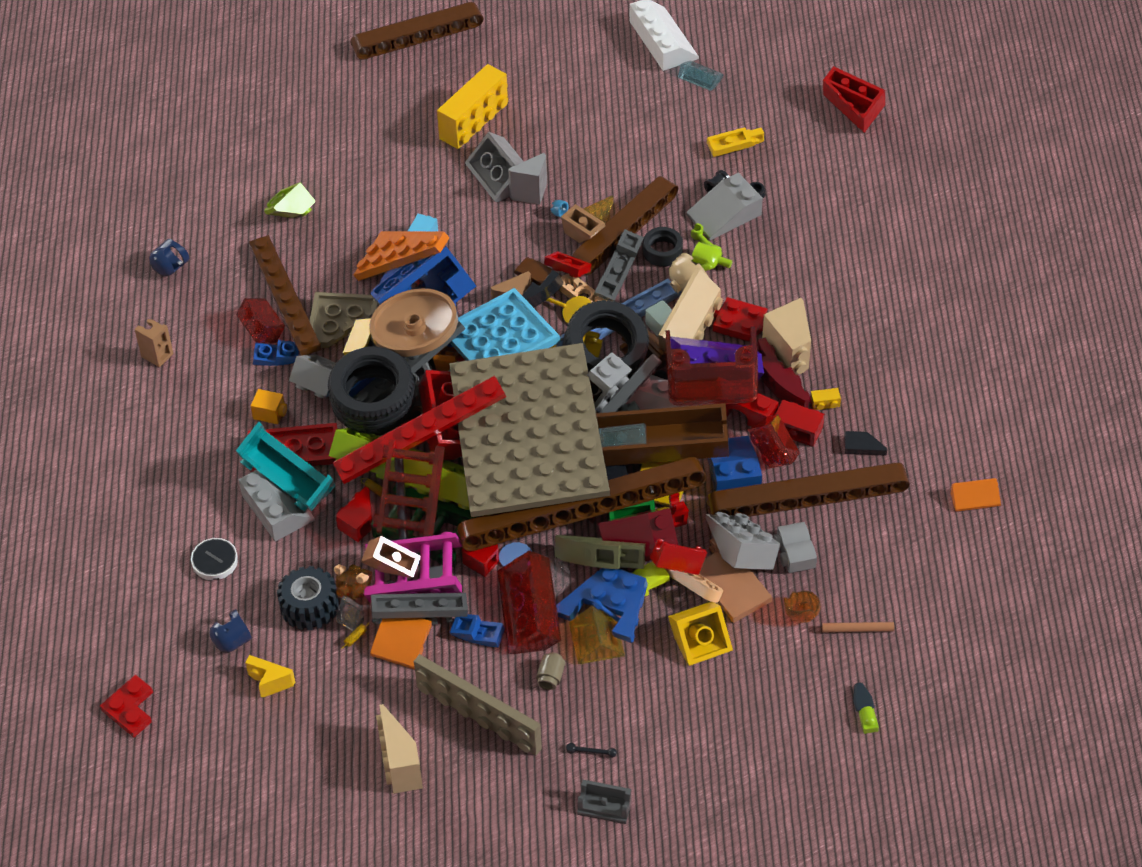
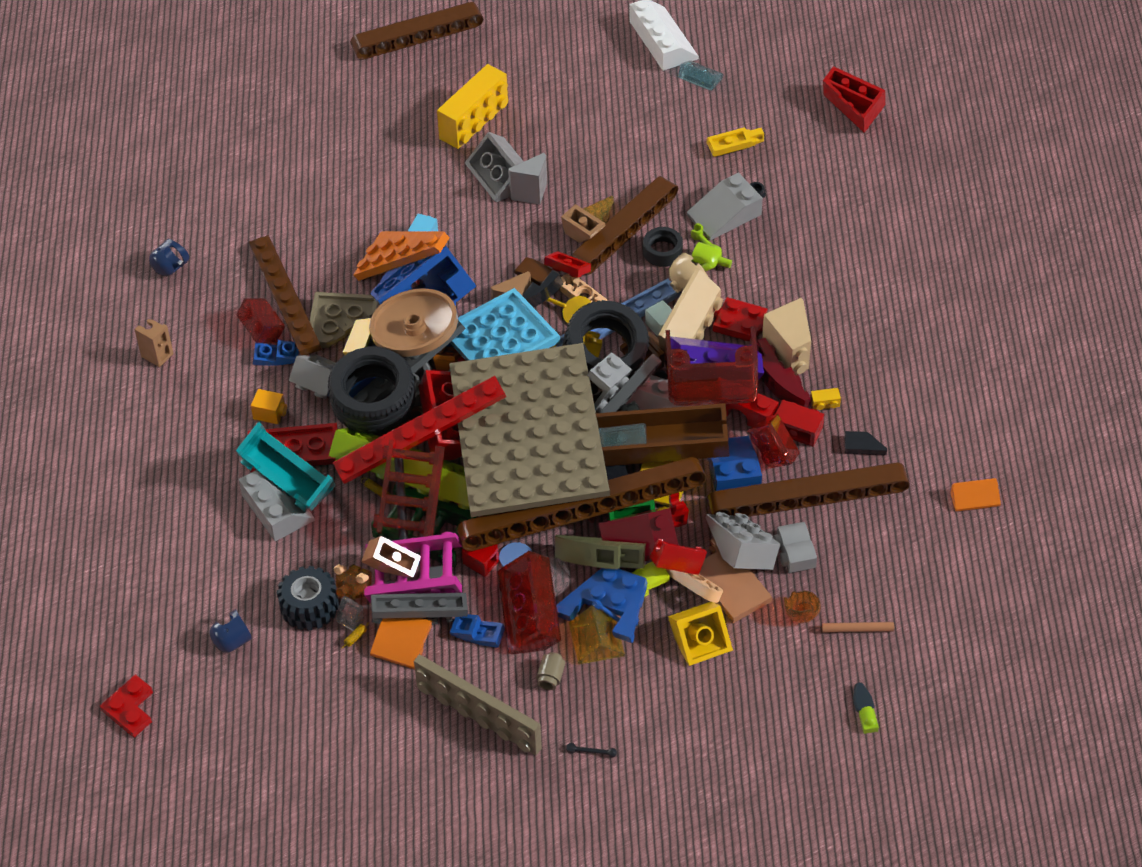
(214, 559): black tile -> none
(272, 677): yellow slope -> none
(290, 202): slope -> none
(356, 516): red slope -> none
(398, 754): tan slope -> none
(559, 207): dark azure hinge -> none
(604, 801): dark grey hinge -> none
(619, 266): dark grey slope -> none
(720, 175): black bush -> none

